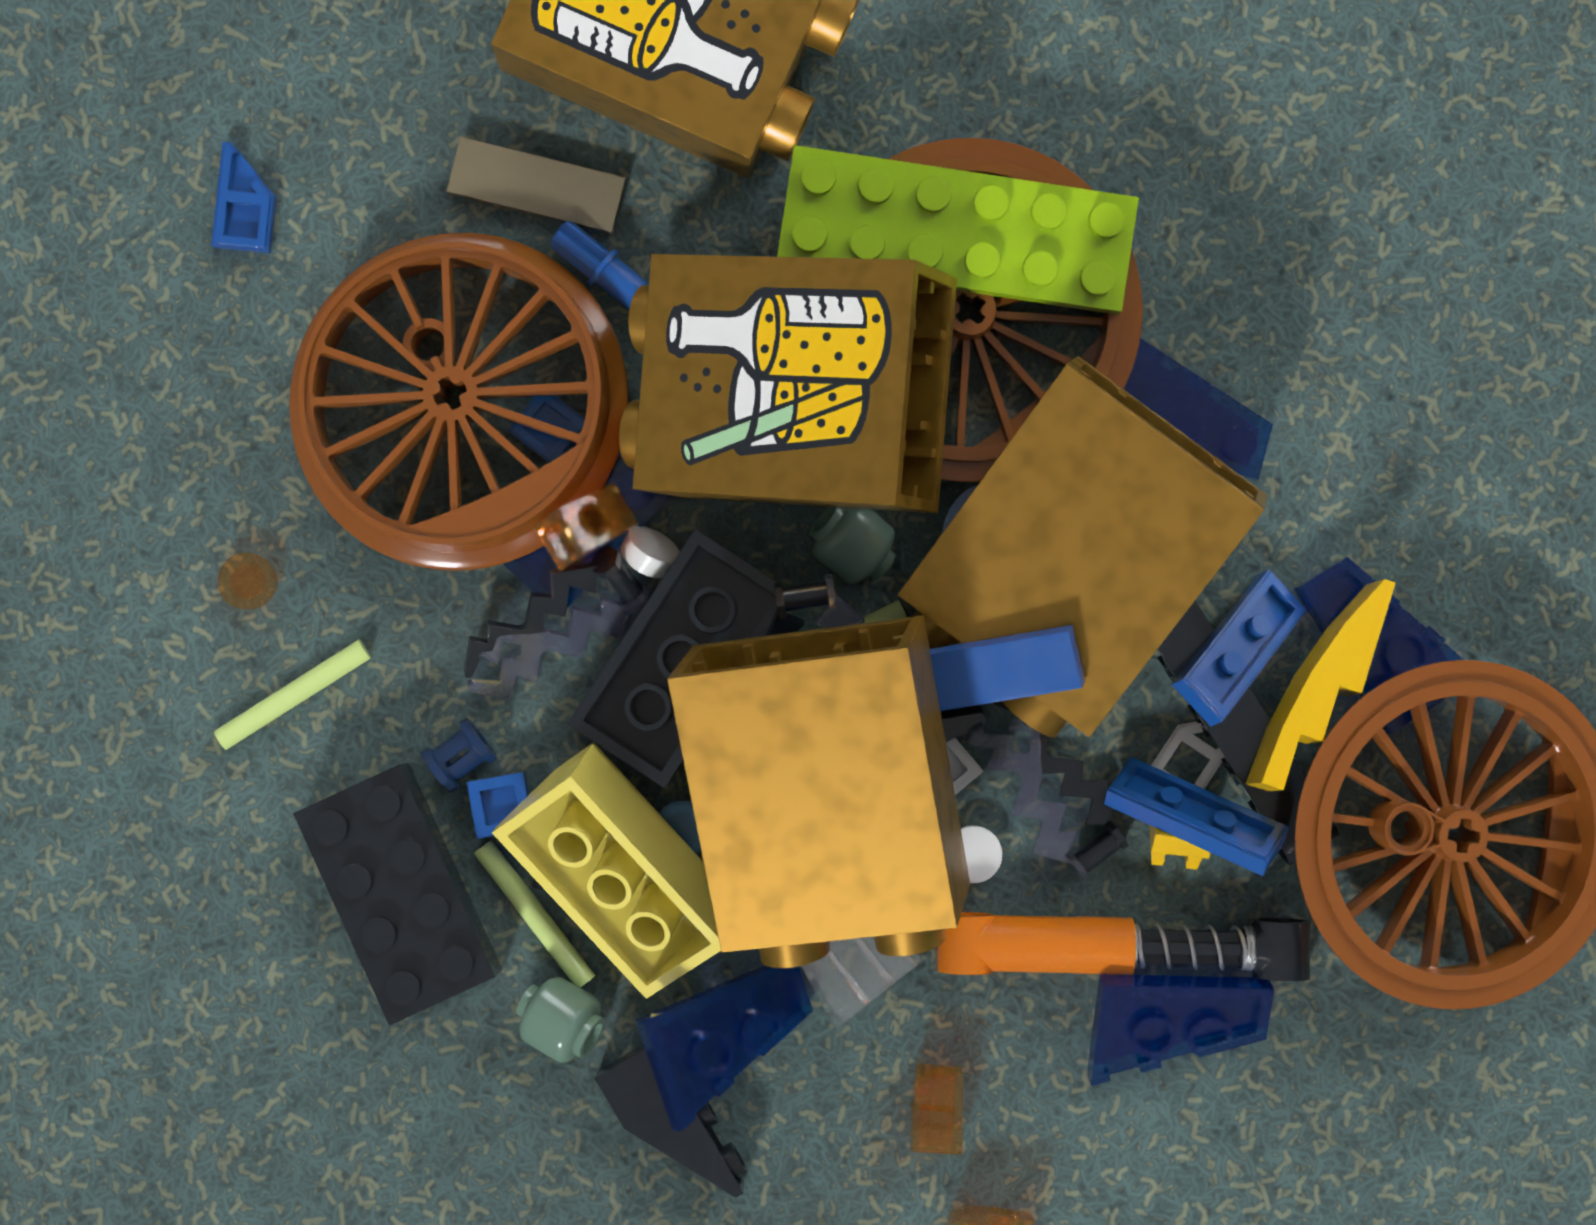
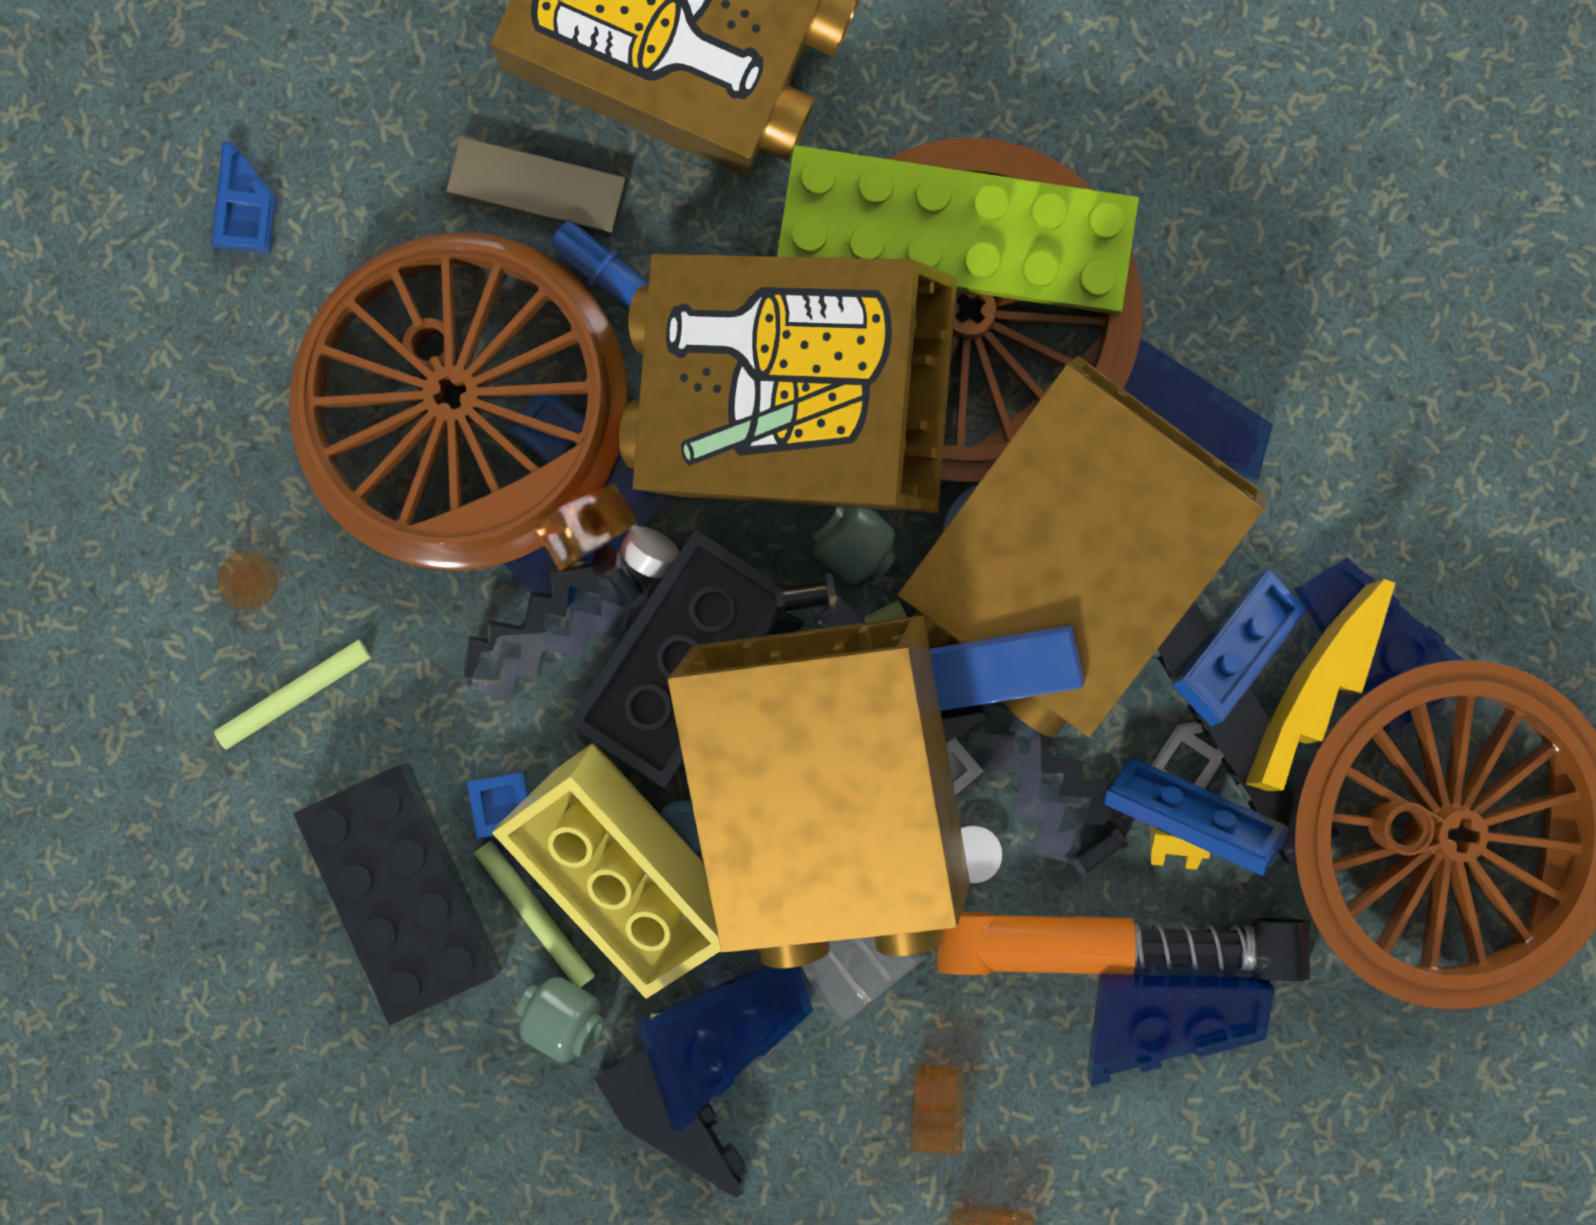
(450, 773): dark blue bush -> none

